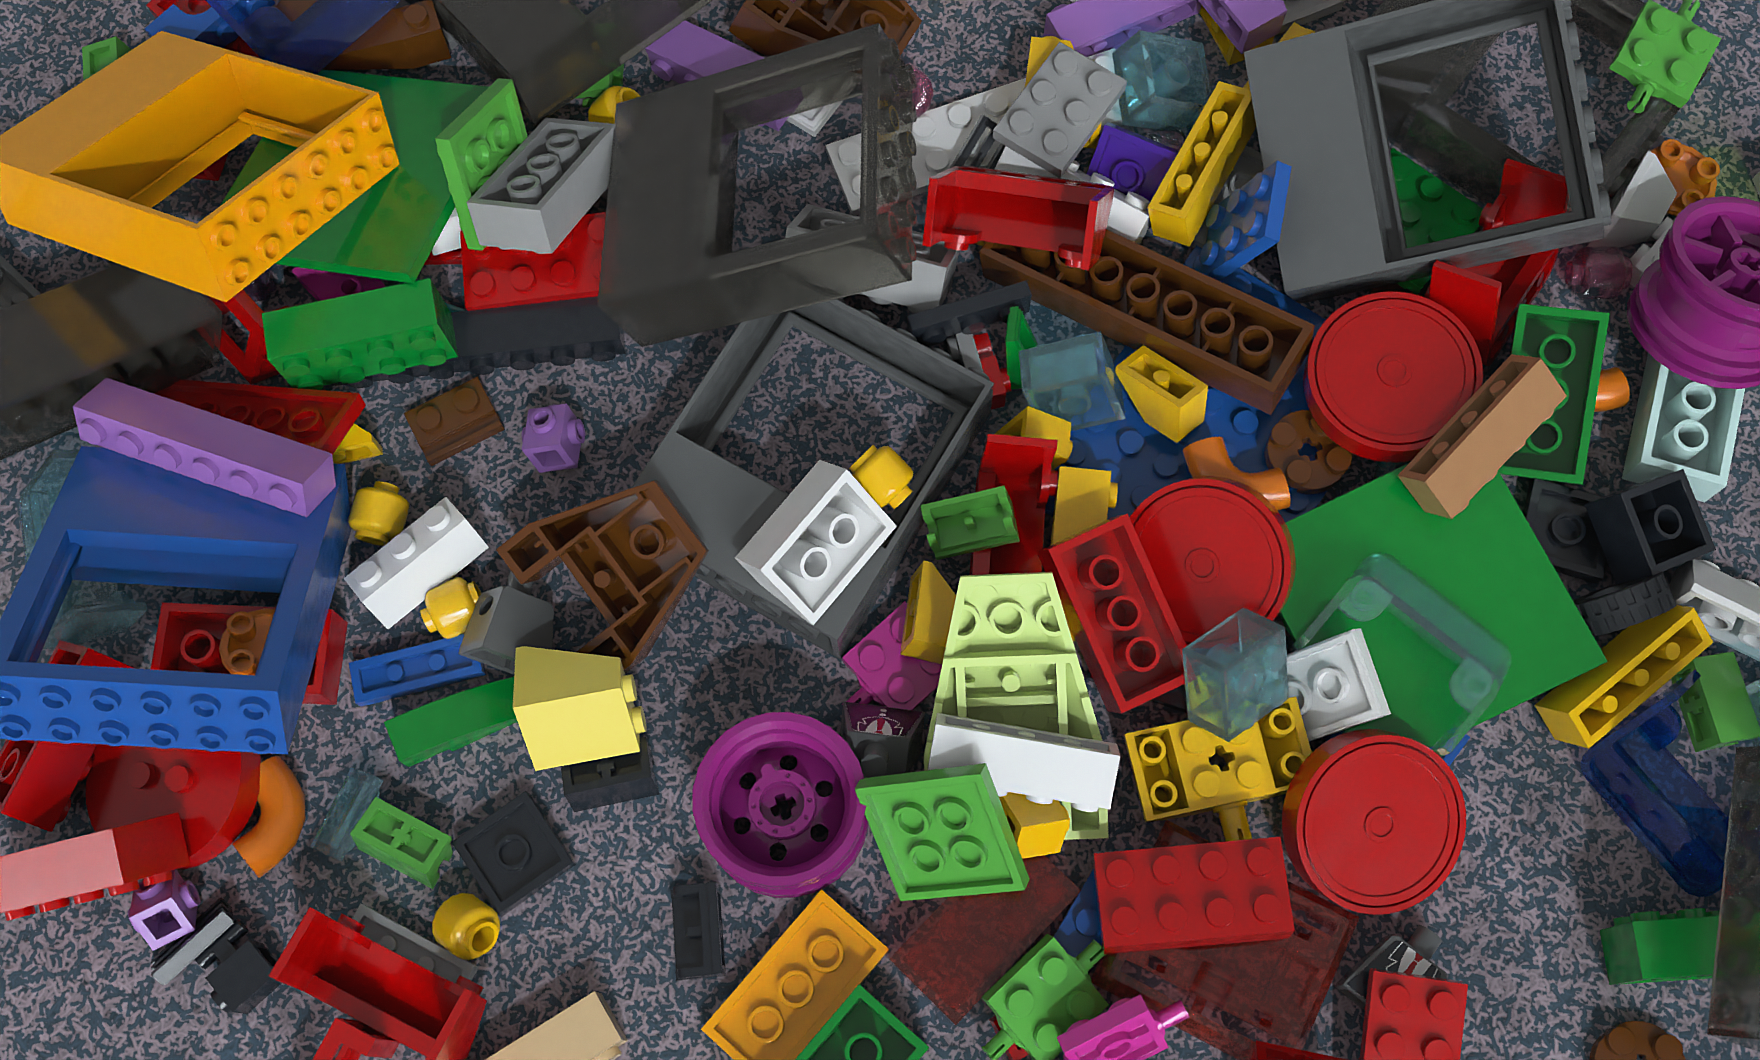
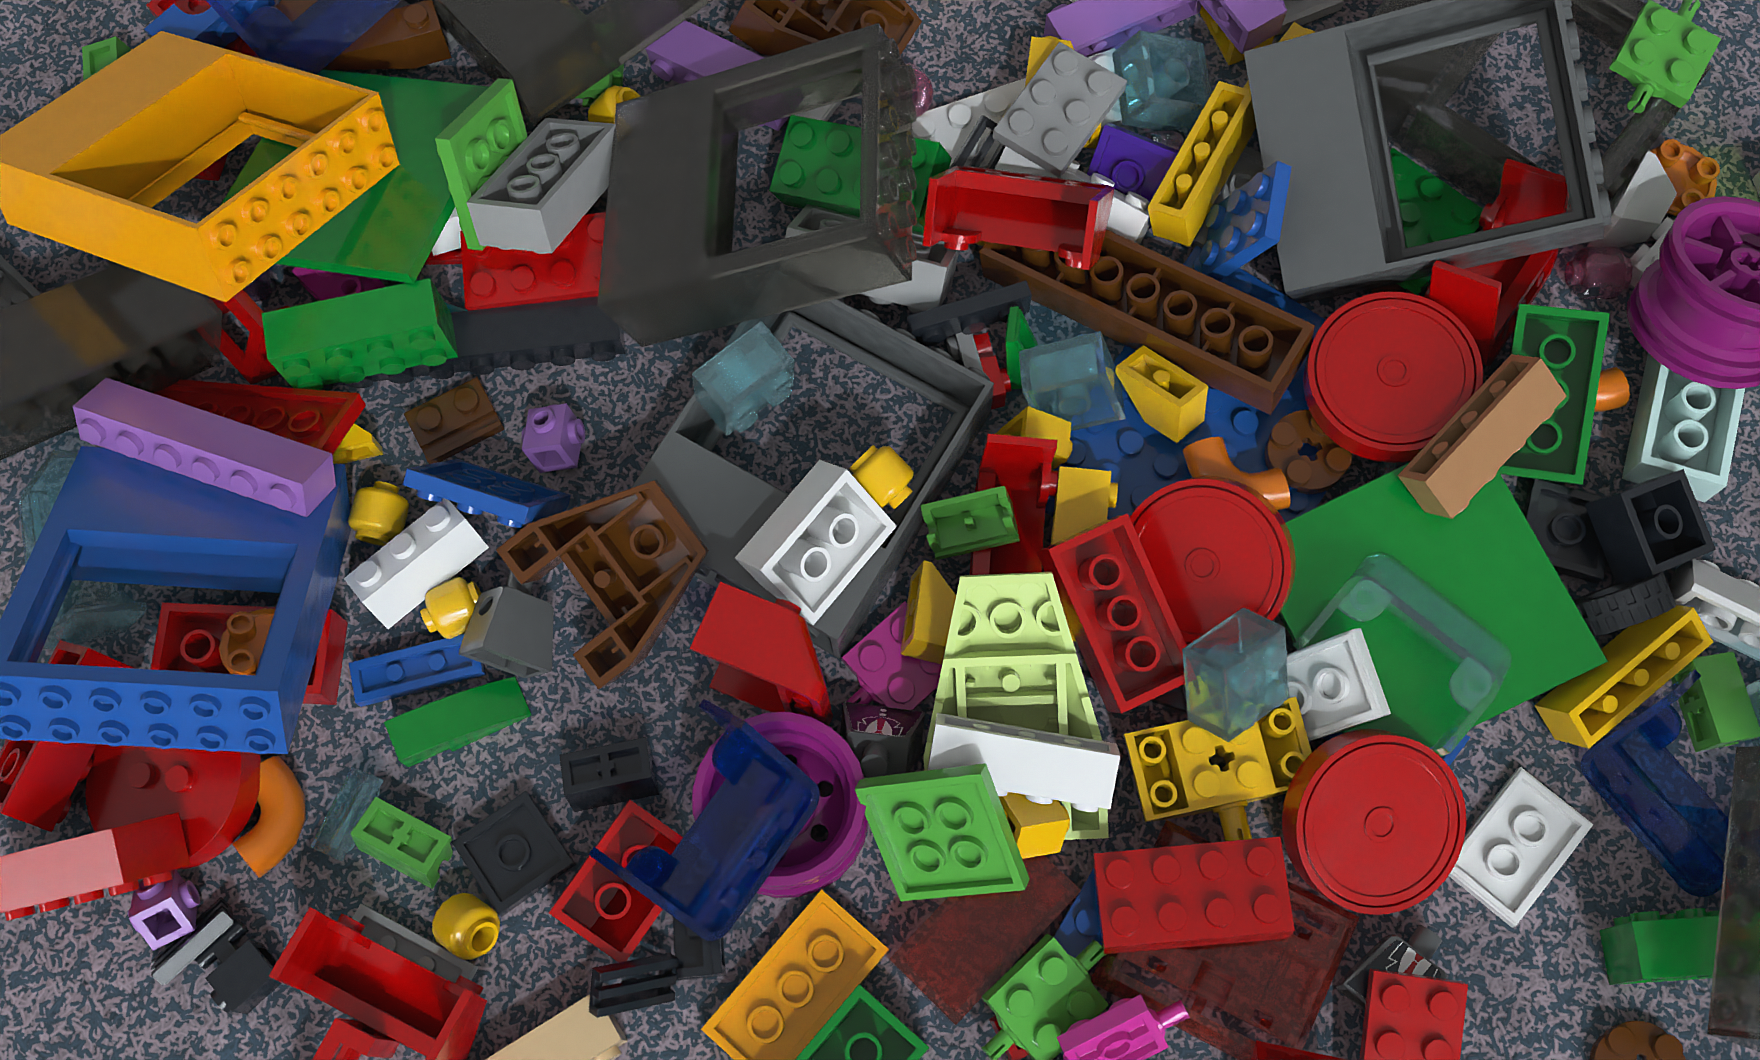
(486, 490): none -> blue plate
(574, 706): light yellow slope -> none
(601, 903): none -> red slope
(632, 992): none -> black tile
(732, 840): none -> clear blue windscreen
(744, 379): none -> clear light blue brick
(763, 654): none -> red windscreen
(823, 167): none -> green brick
(1518, 846): none -> white tile

